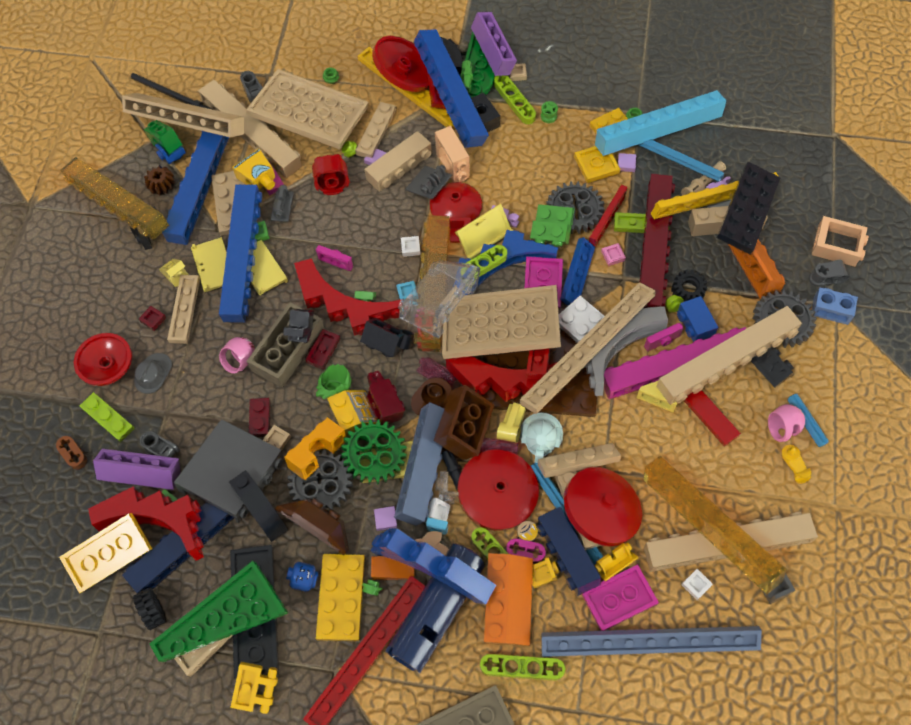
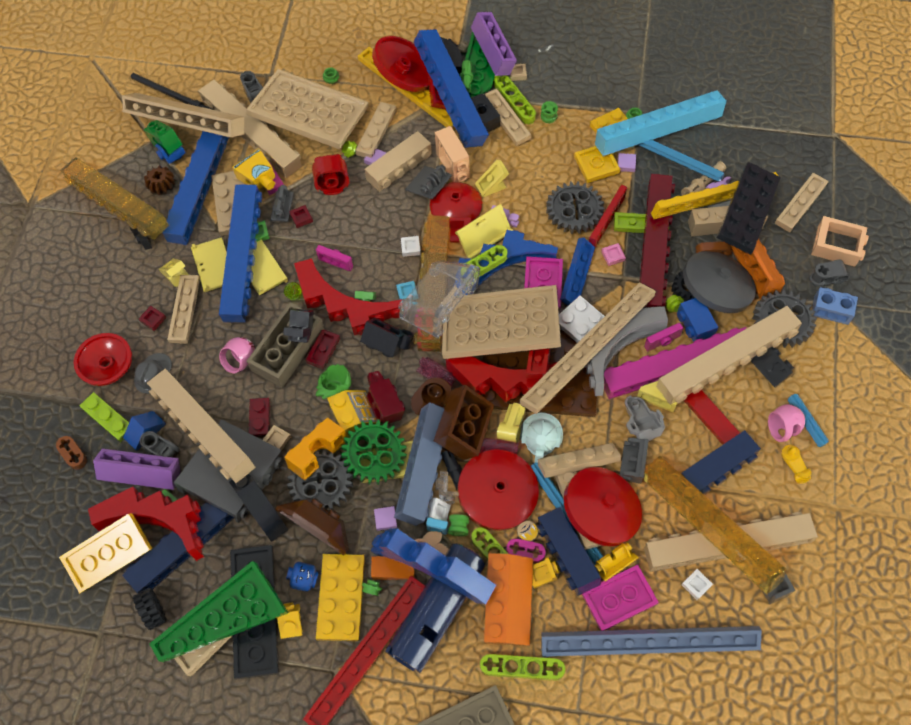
(140, 424): none -> blue slope
(202, 427): none -> tan brick
(247, 685): yellow plate -> none
(290, 294): none -> clear neon green plate
(290, 624): none -> yellow bracket
(301, 216): none -> dark red plate
(458, 525): none -> bright green wheel
(492, 179): none -> light yellow slope
(508, 119): none -> tan plate
(552, 225): bright green plate -> none
(634, 460): none -> dark grey hinge
(642, 421): none -> light grey piece
(719, 282): none -> dark grey dish
(720, 247): none -> dark orange beam
(722, 462): none -> dark blue brick
(801, 202): none -> tan plate

